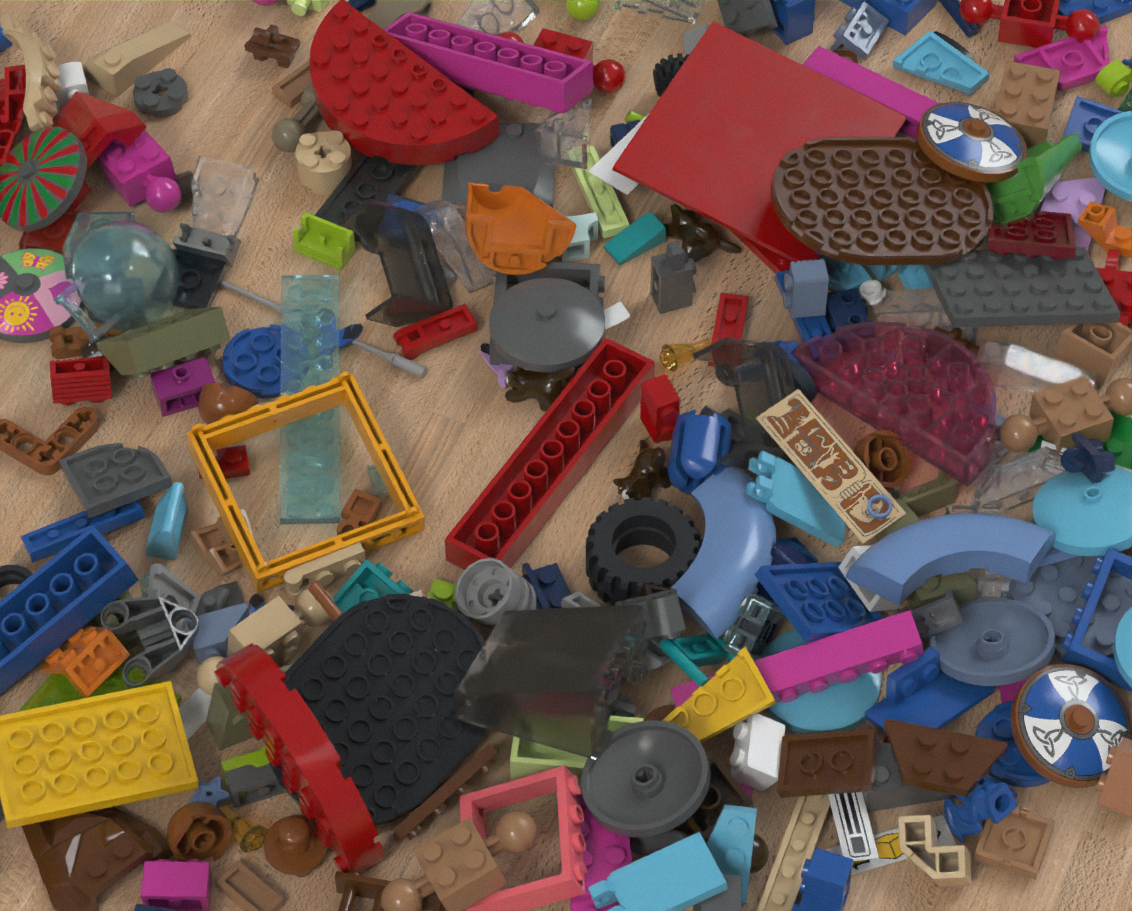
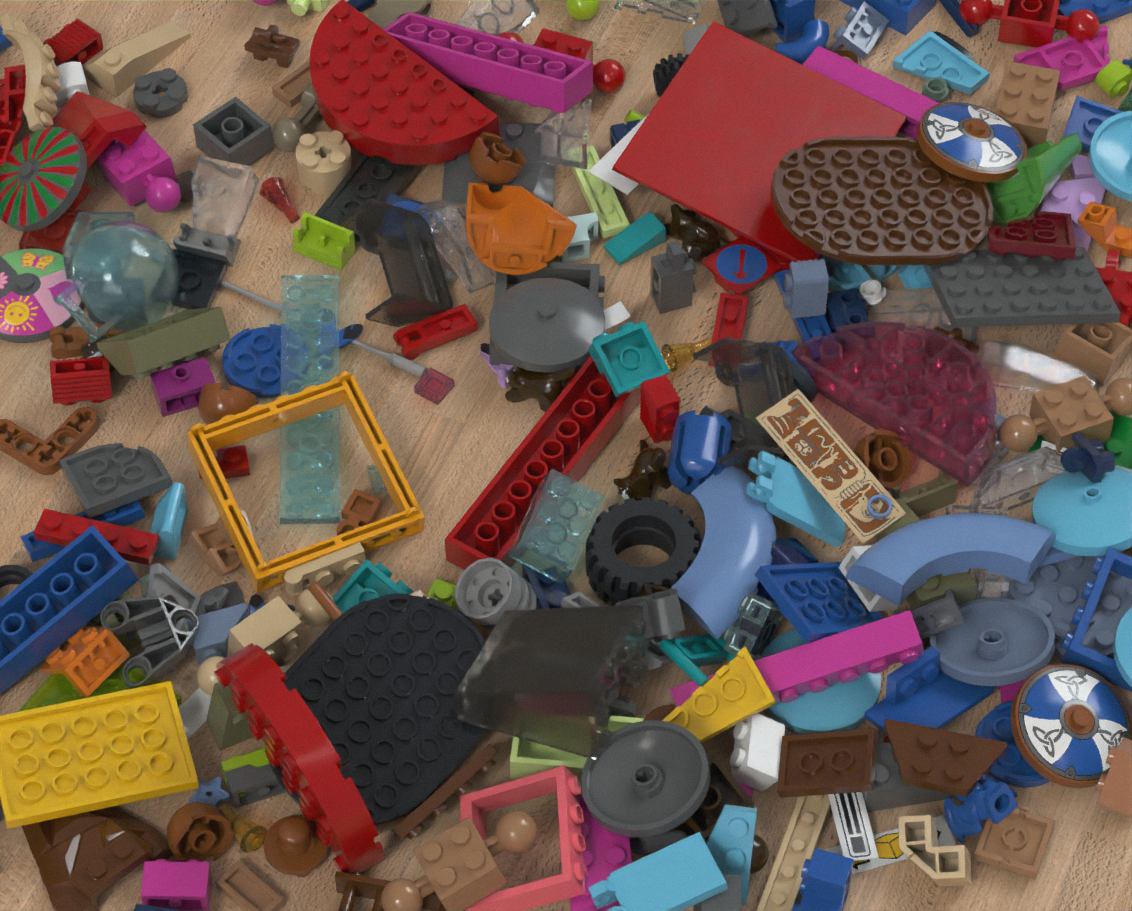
(75, 43): none -> red brick
(128, 542): none -> red plate
(233, 134): none -> dark grey brick
(276, 193): none -> clear red cone
(434, 386): none -> clear pink tile
(494, 161): none -> dark orange cylinder
(556, 526): none -> clear light blue brick
(628, 357): none -> teal plate
(740, 265): none -> piece
(814, 35): none -> blue cylinder
(936, 89): none -> sand green plate
(1081, 168): none -> lavender tile

